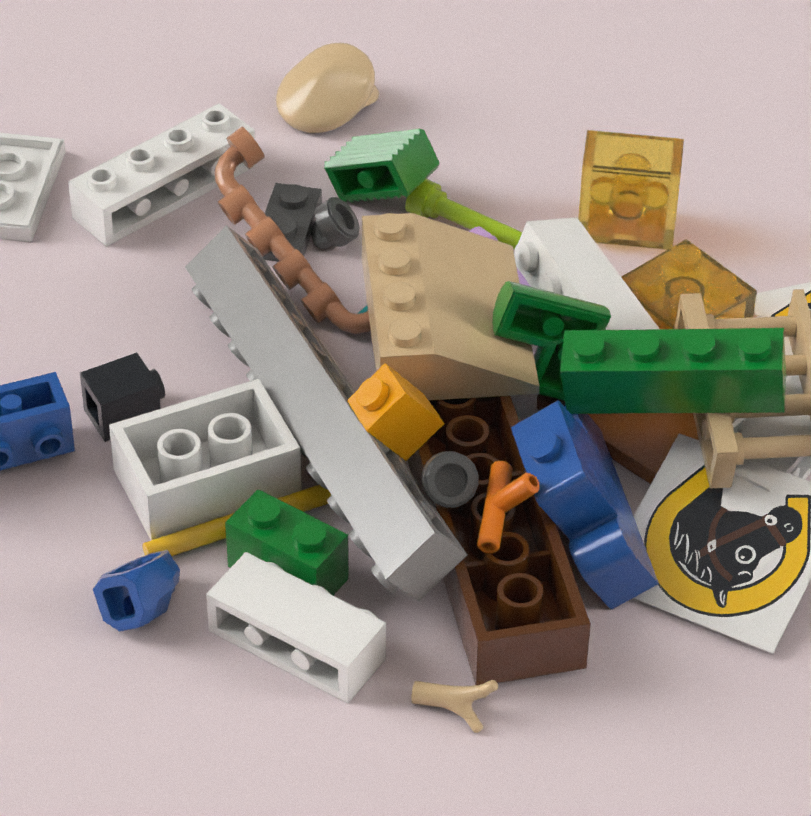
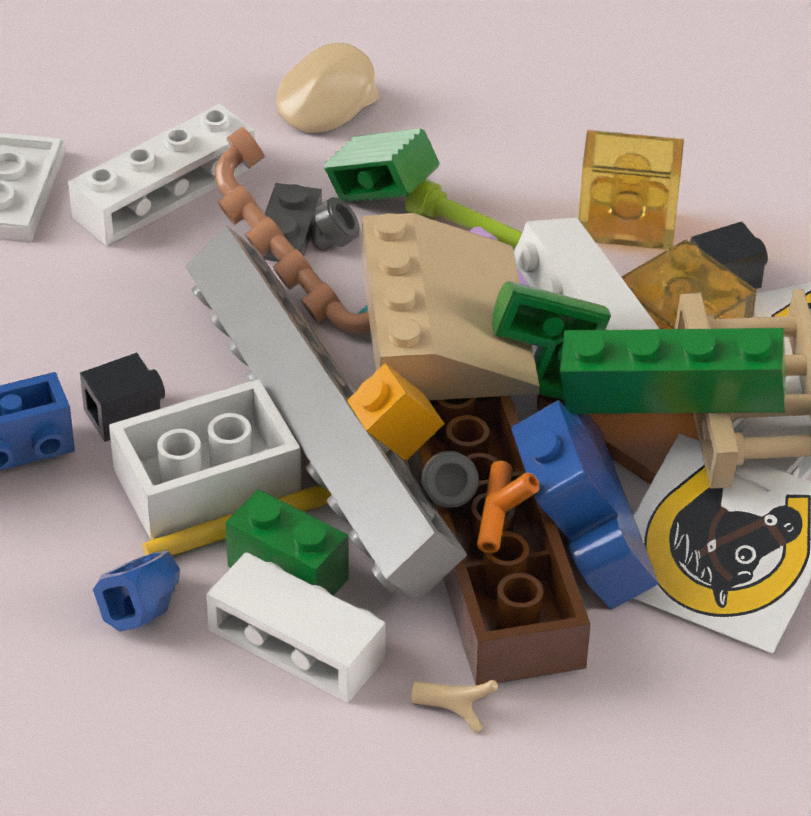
(736, 250): none -> black brick

